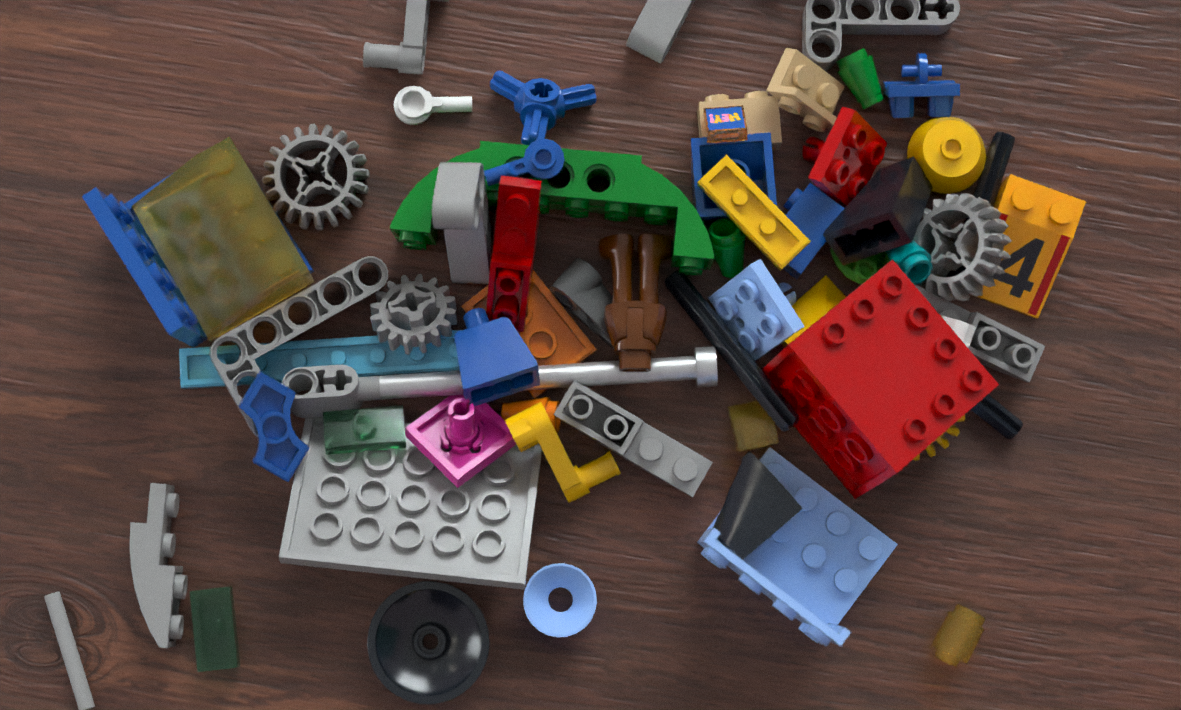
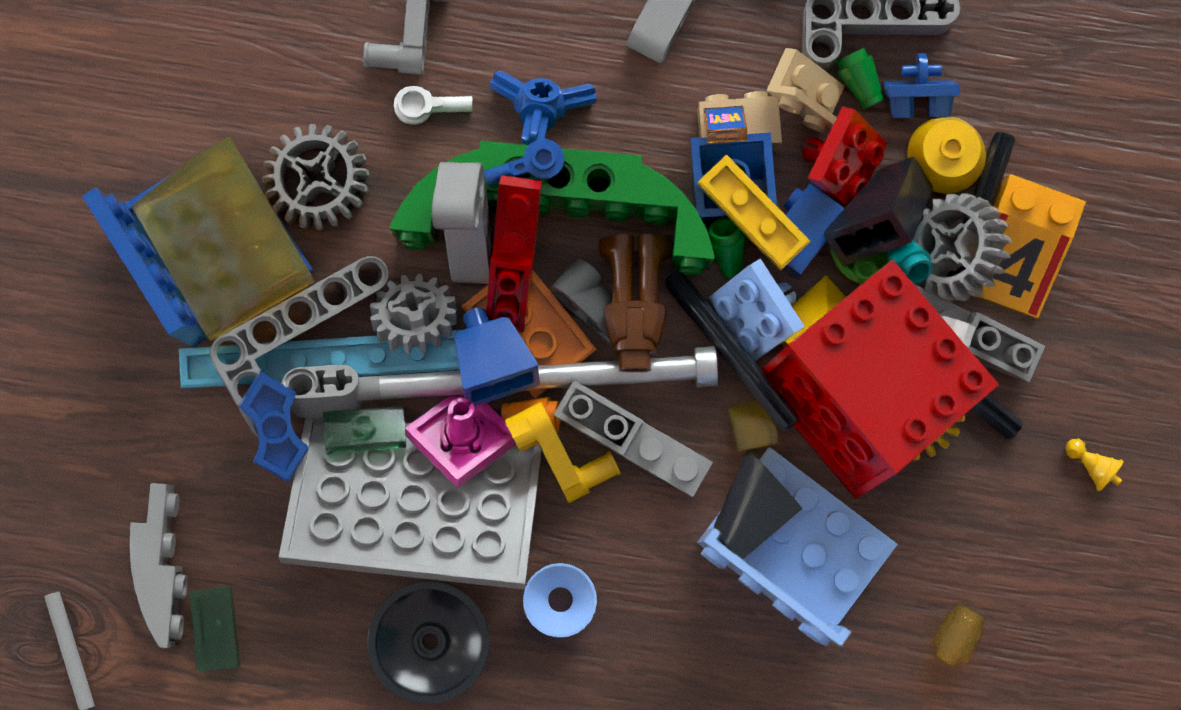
(1100, 468): none -> yellow piece

